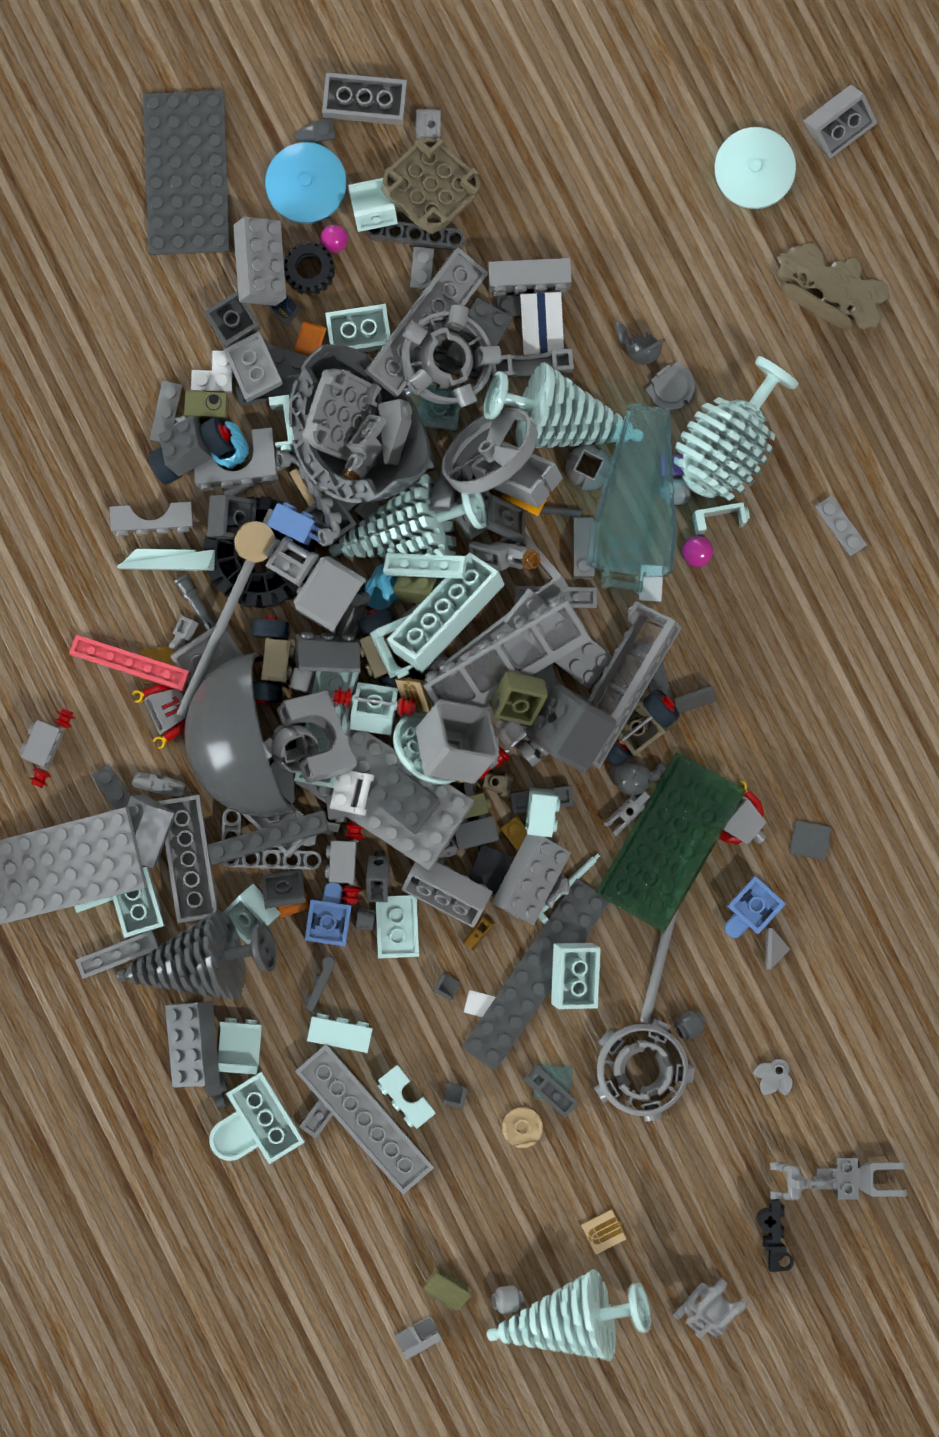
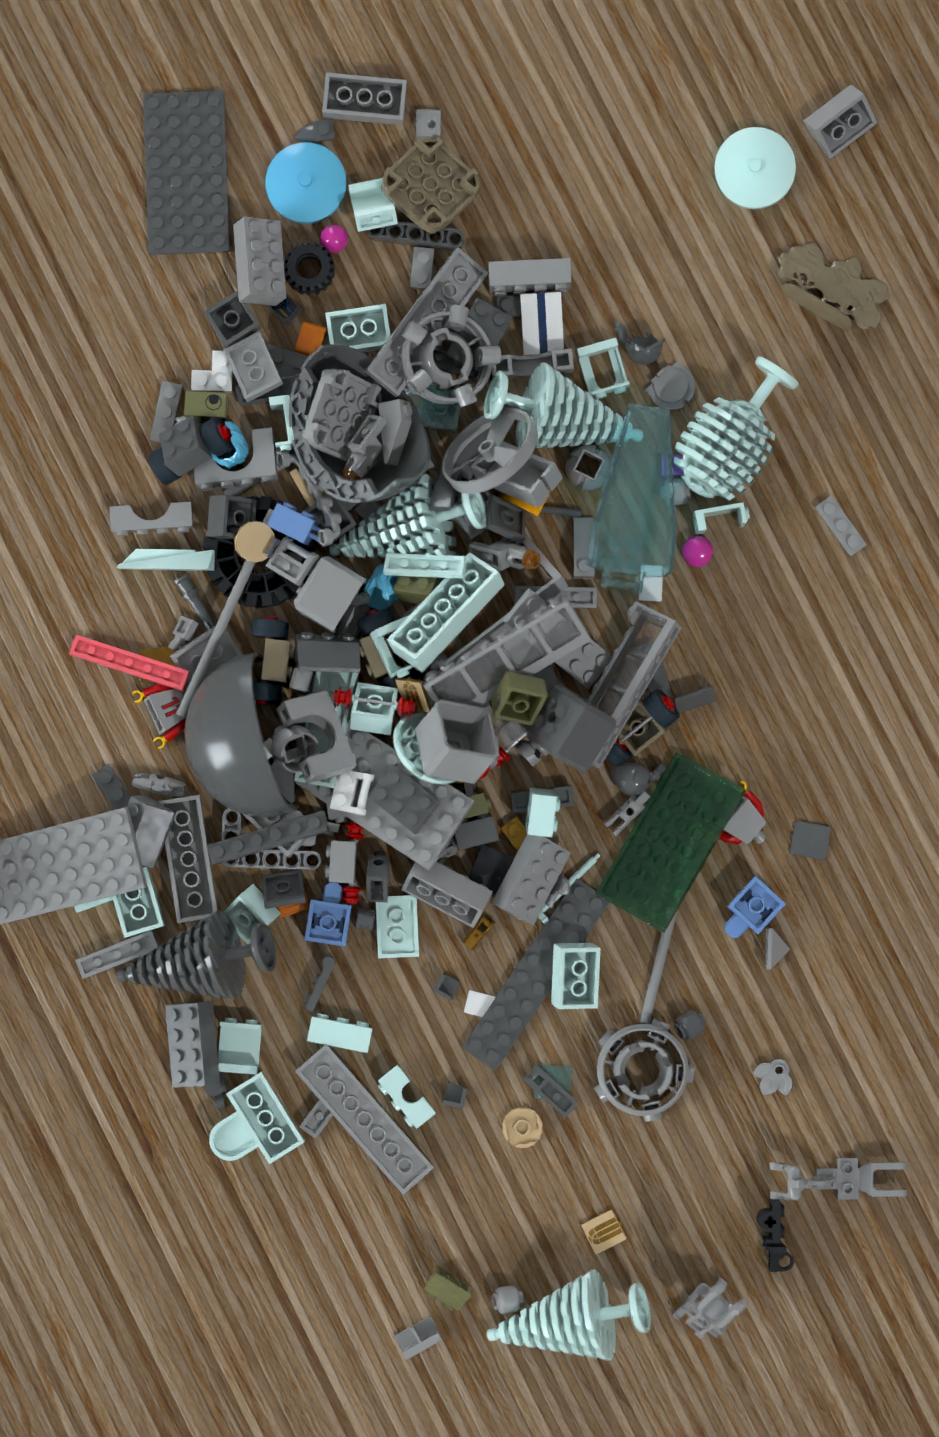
(43, 745): light grey brick -> none
(498, 783): dark tan plate -> none
(621, 380): none -> light aqua panel

